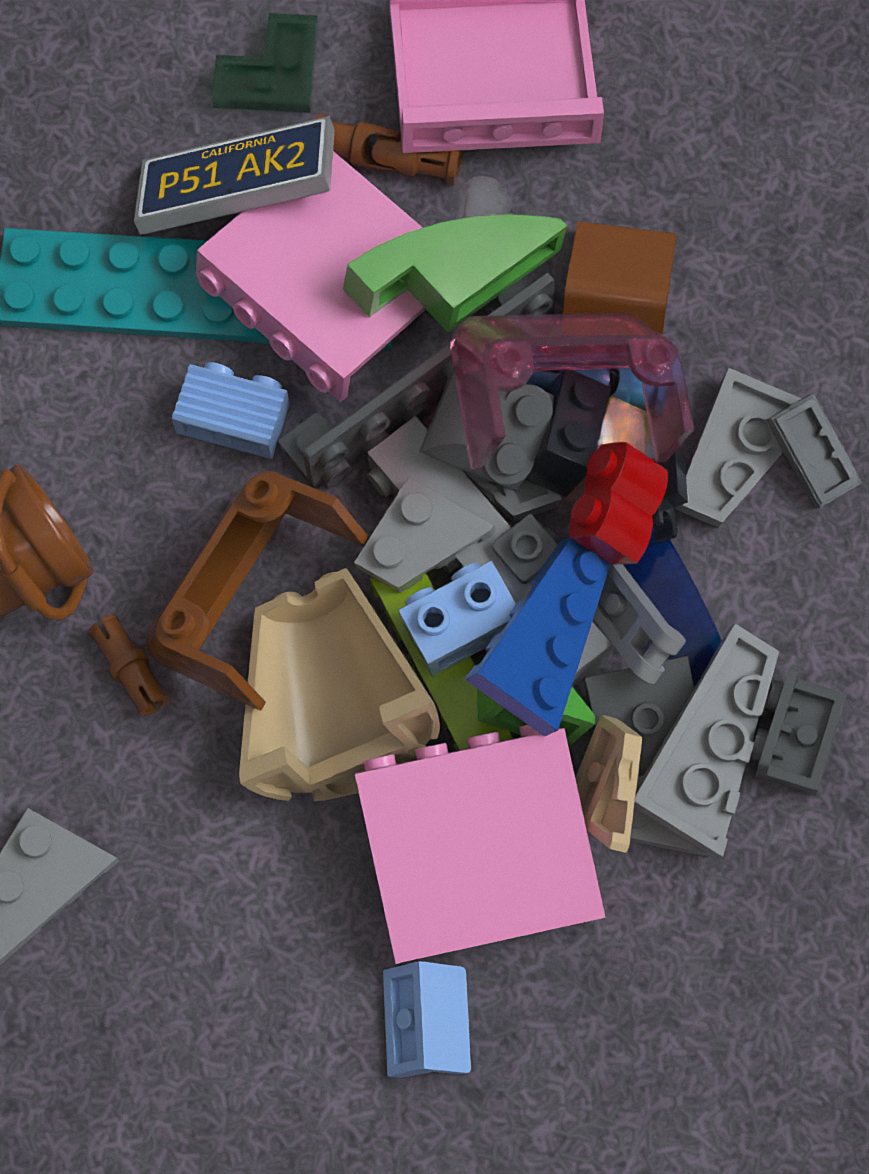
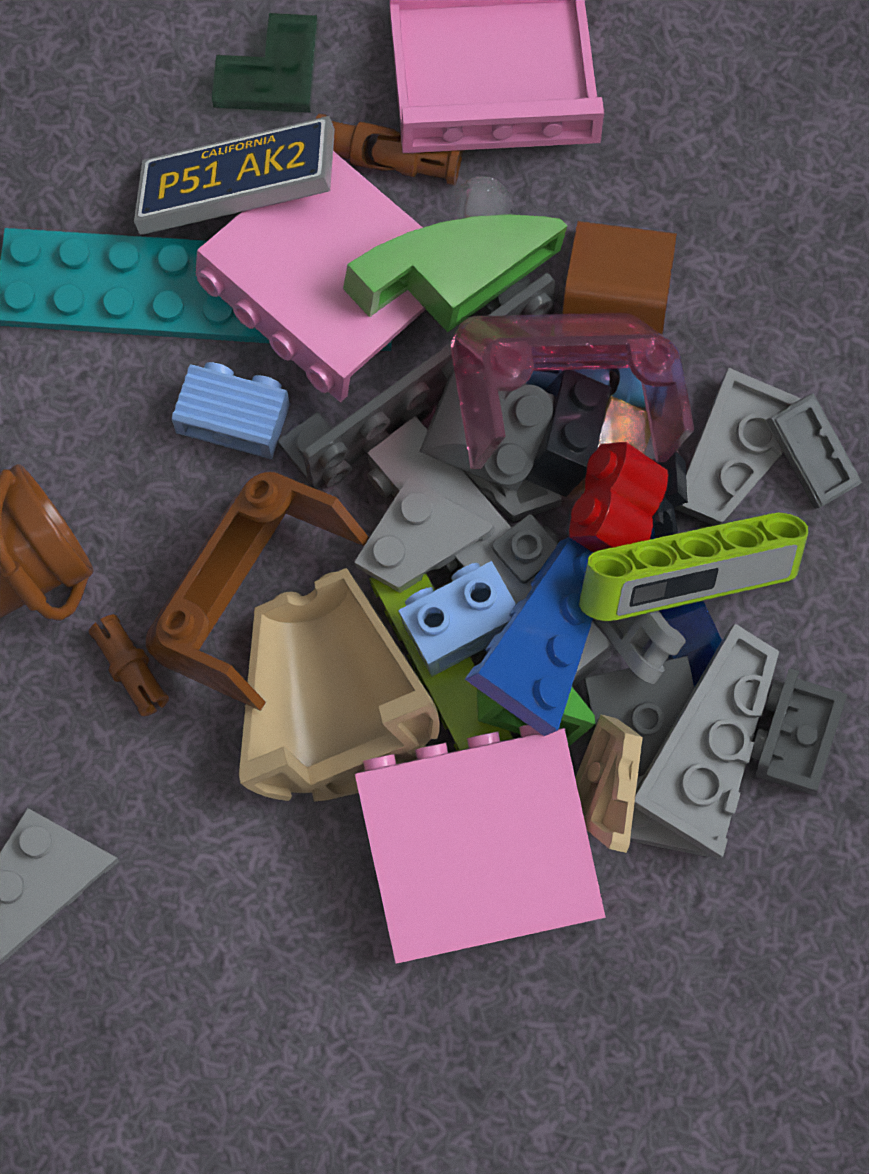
(426, 1019): light blue panel -> none
(692, 566): none -> lime beam

